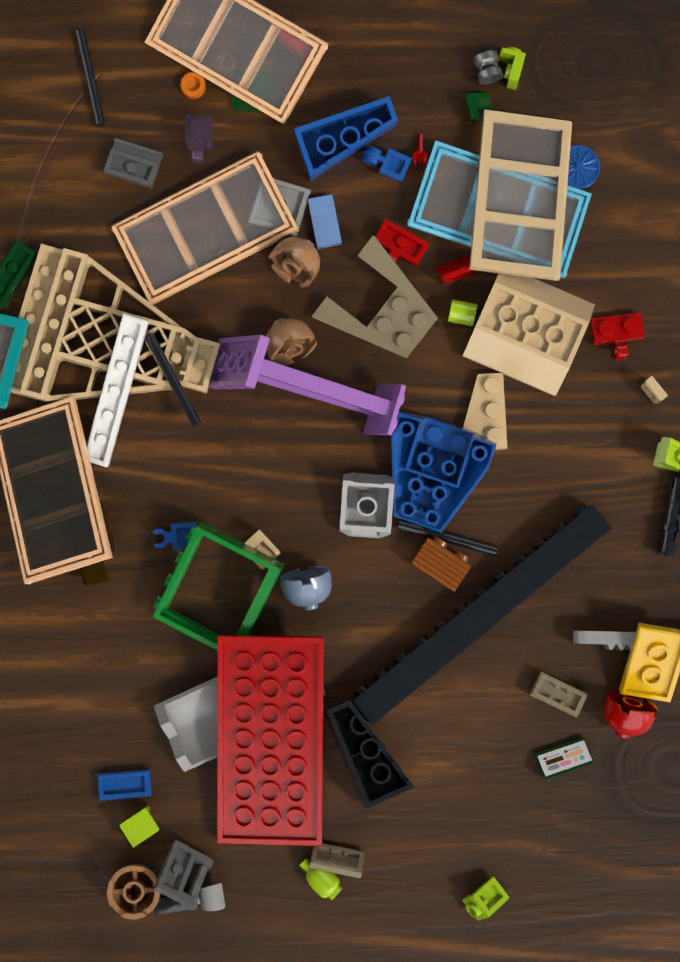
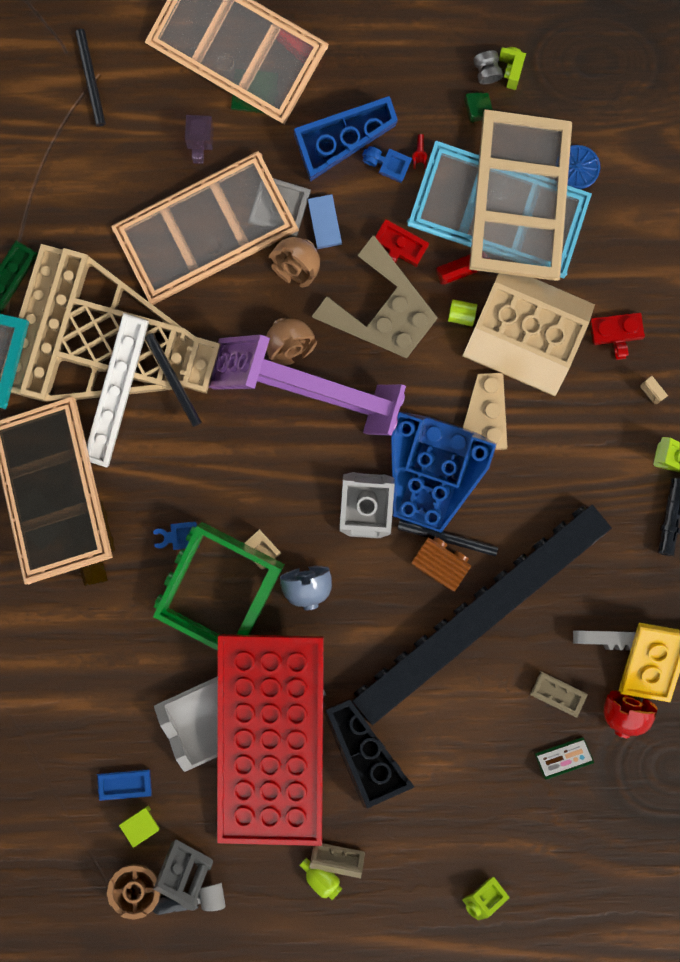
(133, 163): dark grey plate -> none
(193, 85): orange tile -> none

